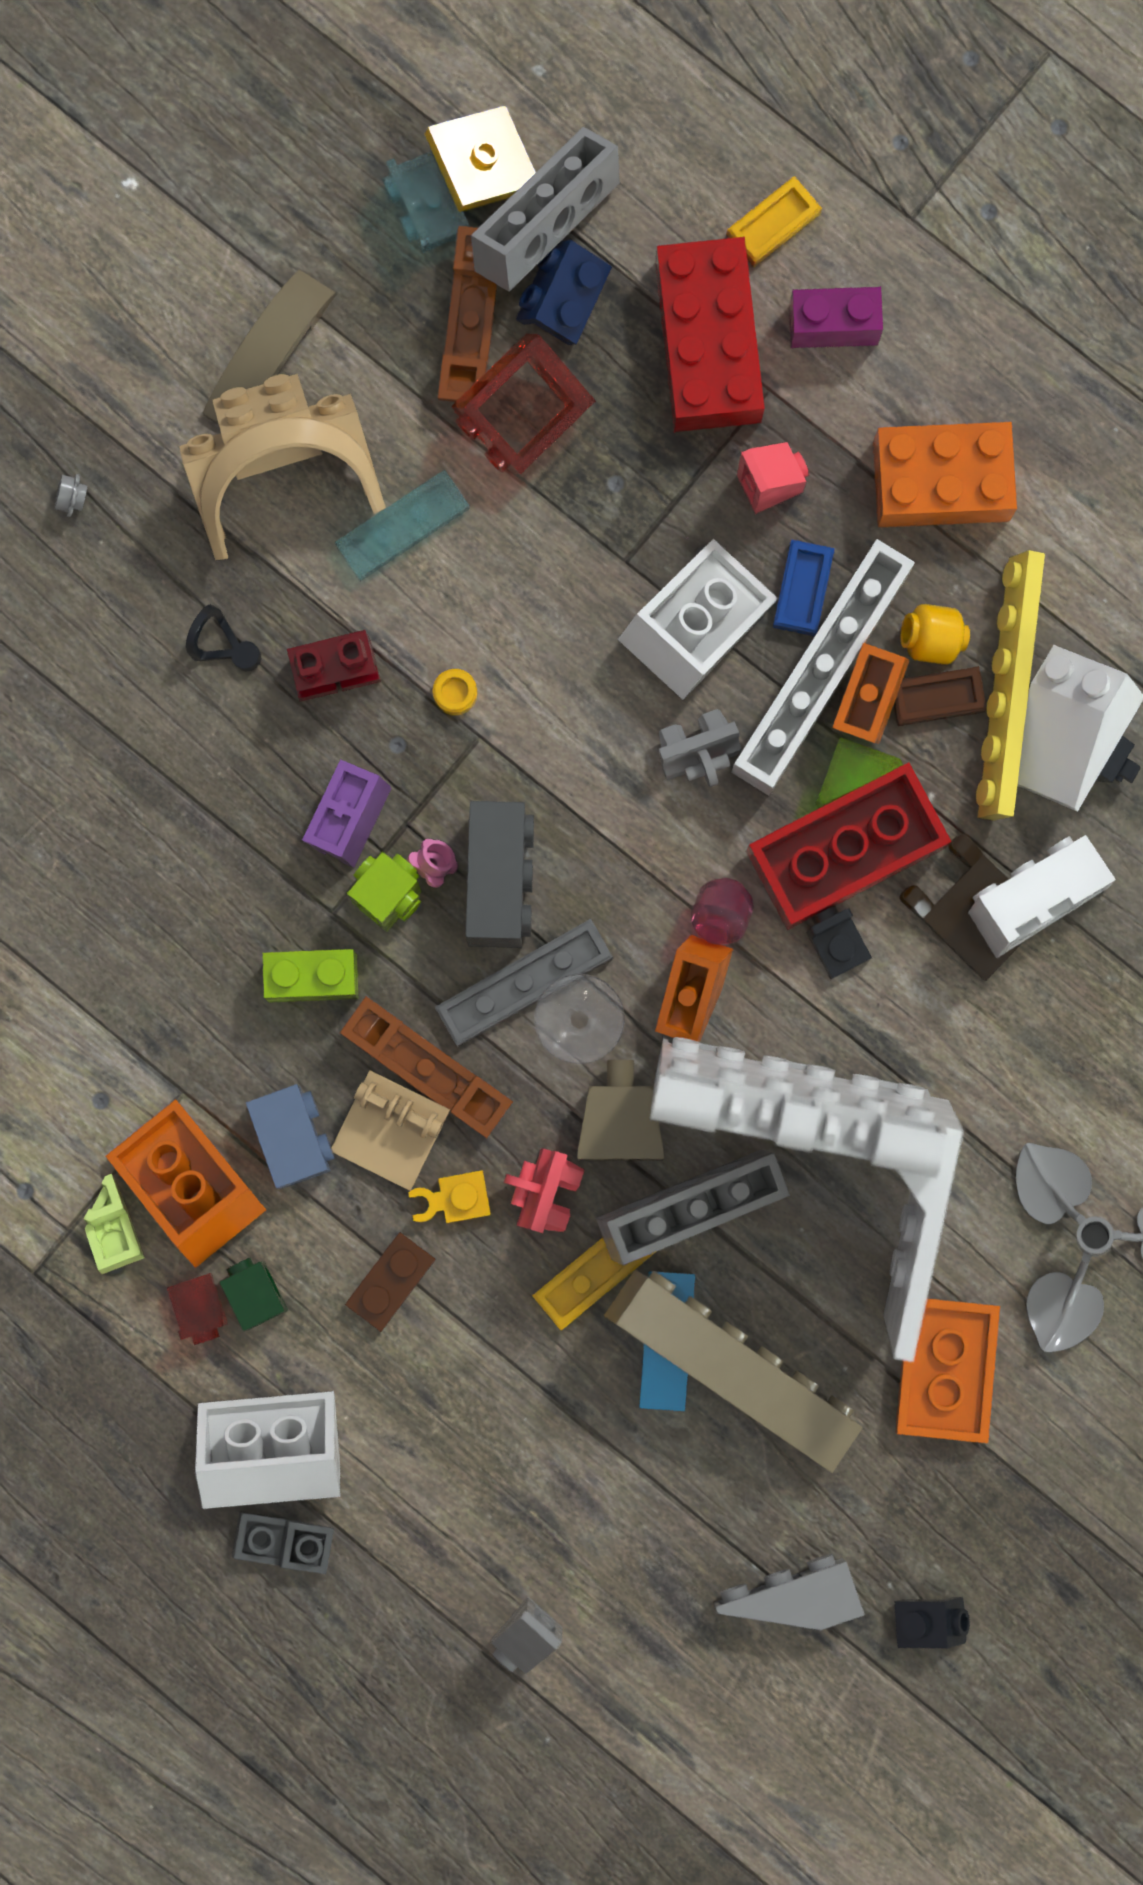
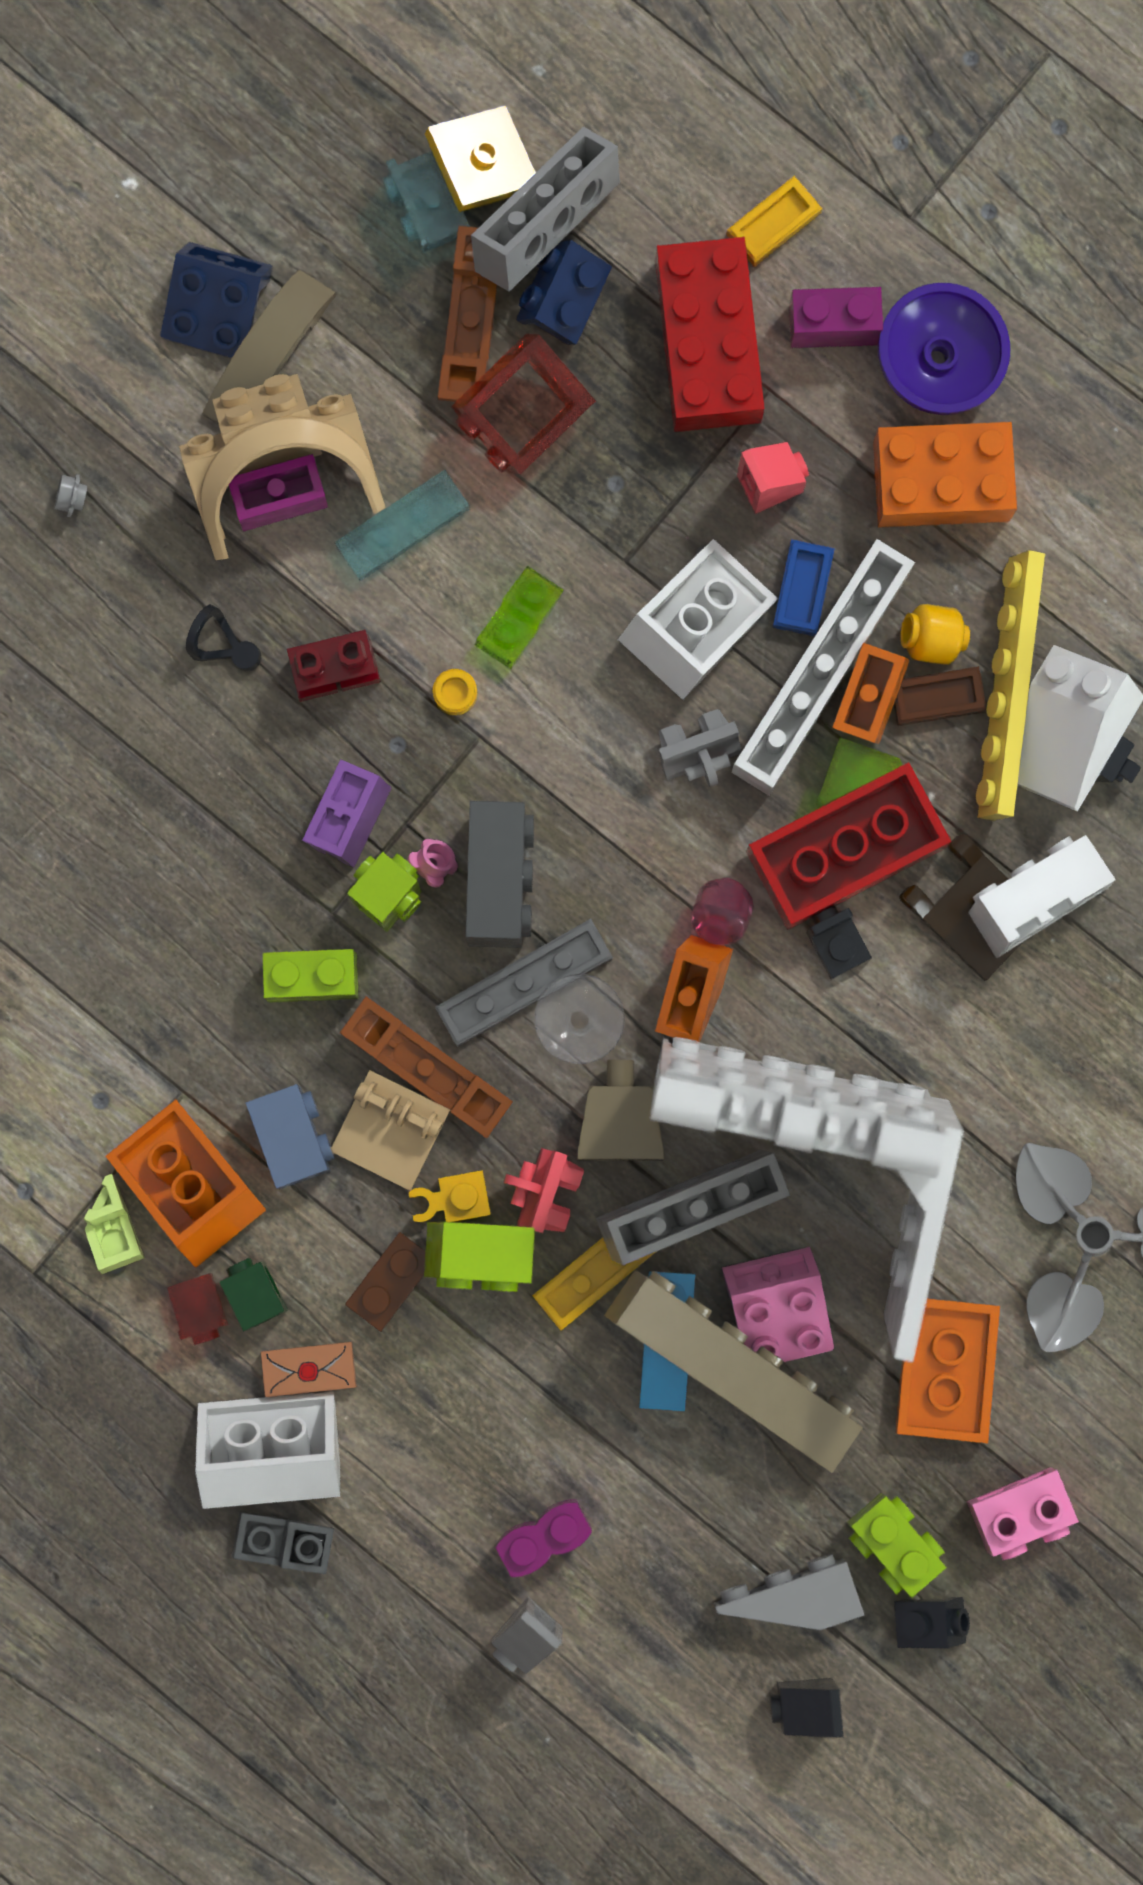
(212, 298): none -> dark blue bracket
(277, 492): none -> magenta brick
(308, 1369): none -> nougat tile
(481, 1252): none -> lime brick
(519, 617): none -> clear neon green slope
(532, 1543): none -> magenta brick
(781, 1304): none -> bright pink bracket
(808, 1708): none -> black slope
(885, 1531): none -> lime brick
(961, 328): none -> dark purple dish
(1023, 1513): none -> bright pink brick

